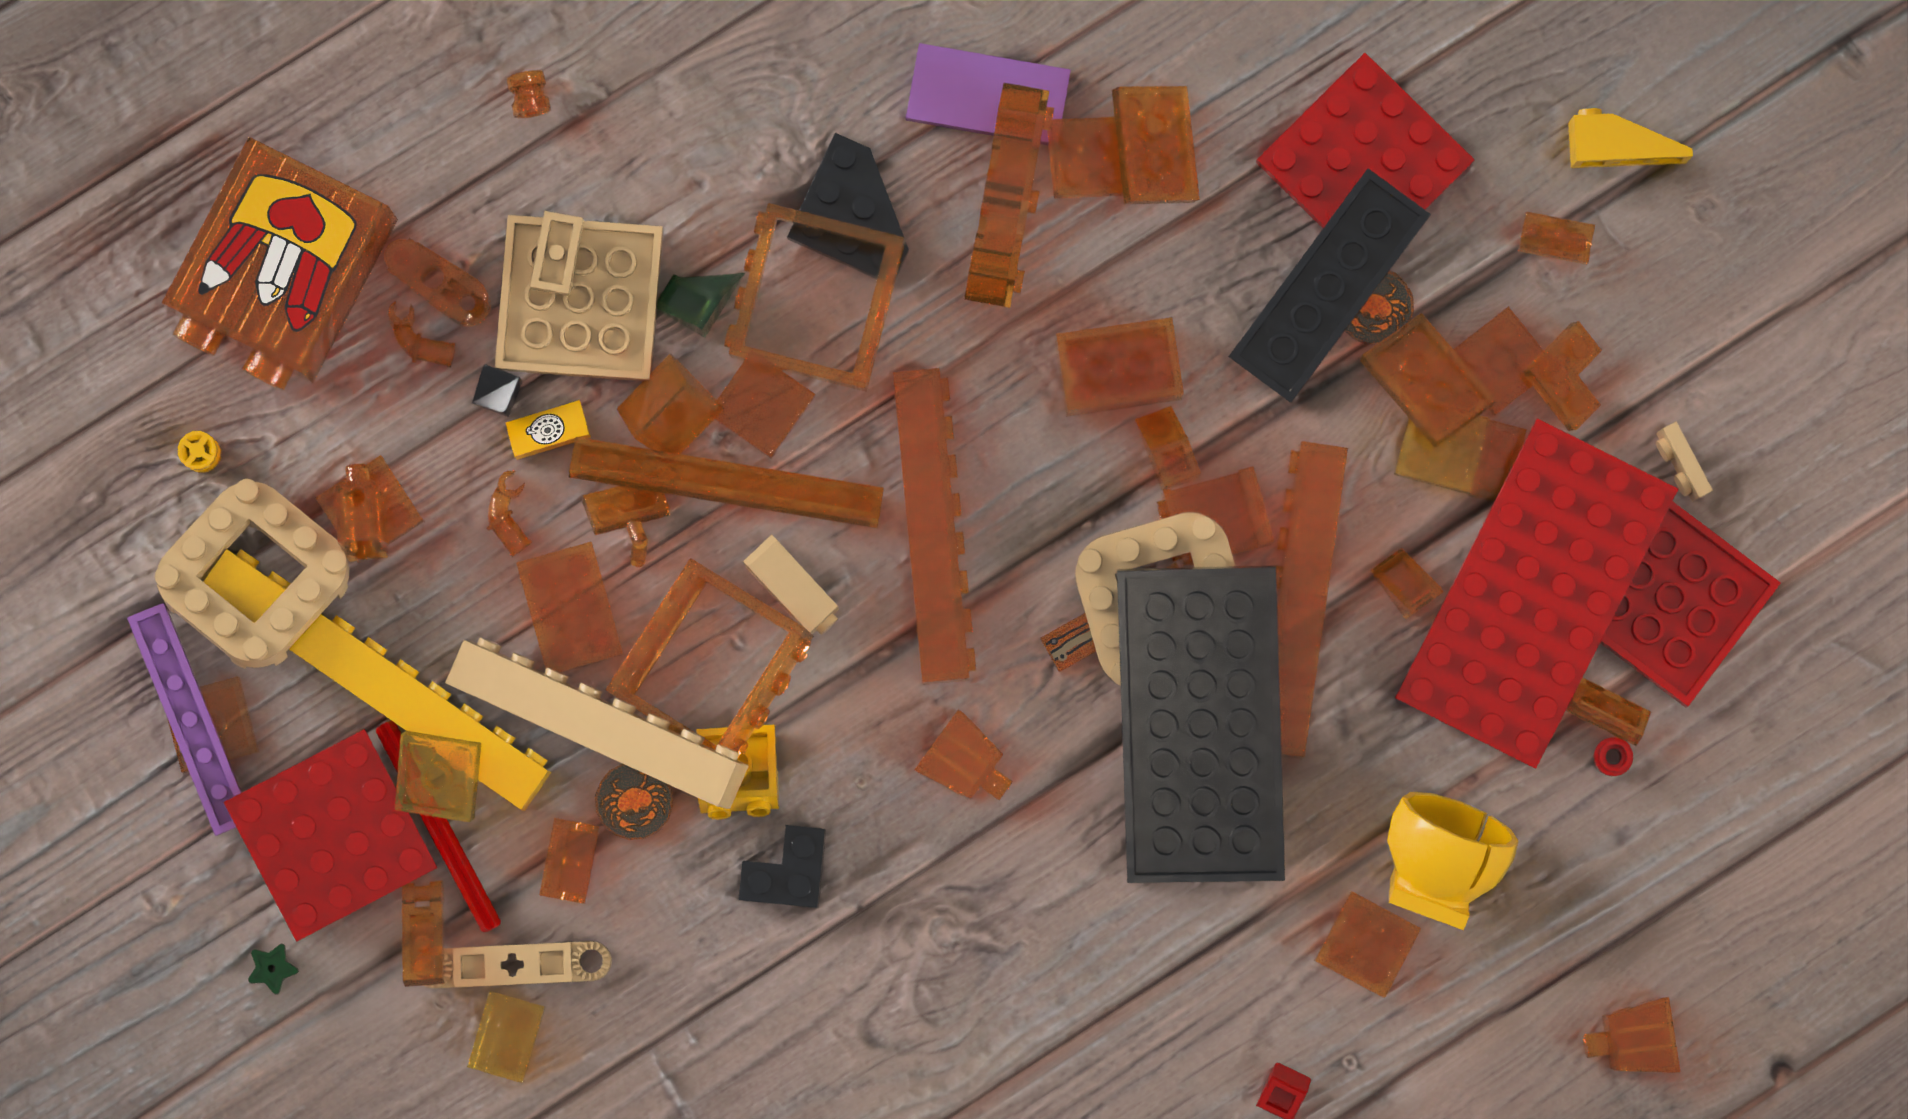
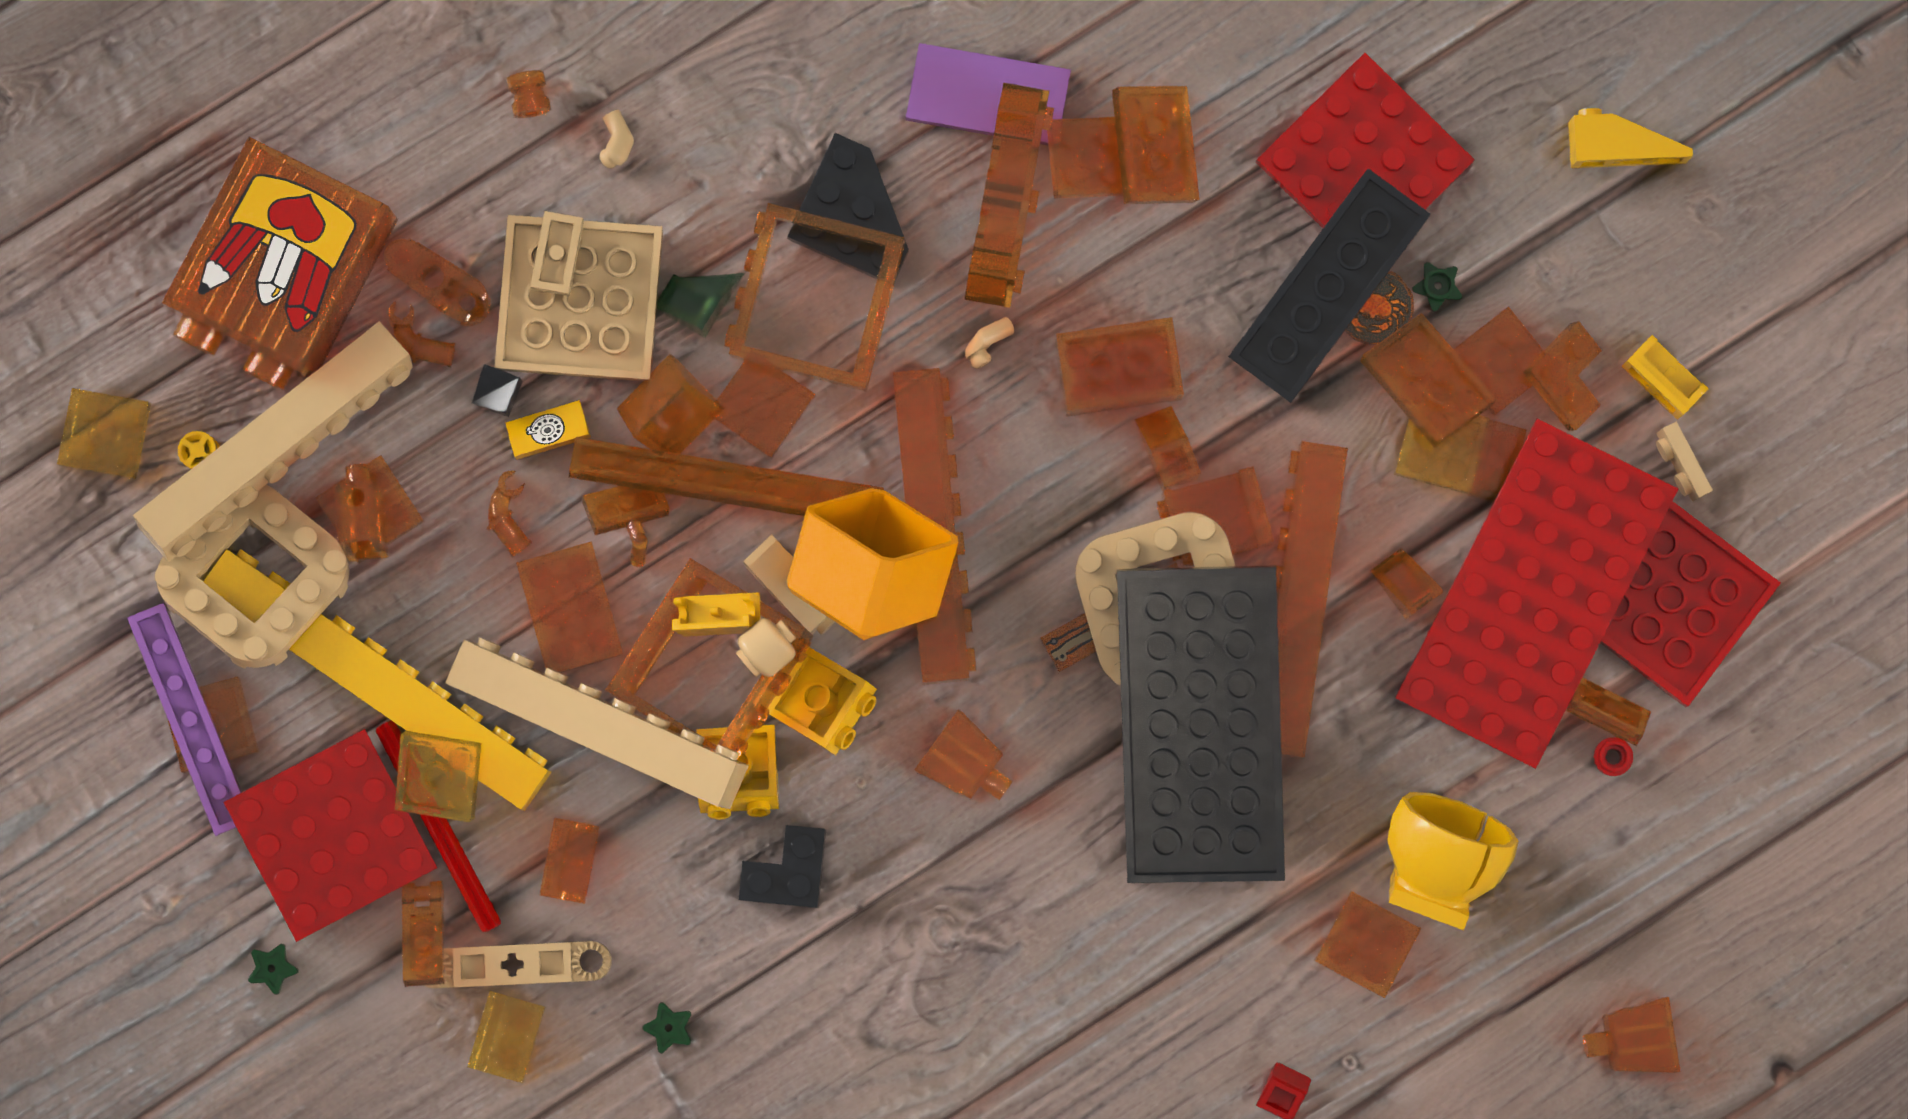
(103, 433): none -> clear yellow plate
(274, 442): none -> tan brick
(619, 142): none -> tan arm
(633, 803): clear orange tile -> none
(677, 1020): none -> dark green plate
(716, 614): none -> yellow hinge
(766, 647): none -> tan head
(824, 702): none -> yellow plate
(871, 562): none -> light orange plate
(984, 338): none -> tan arm
(1438, 296): none -> dark green plate
(1556, 238): clear orange hips -> none
(1664, 377): none -> yellow hinge

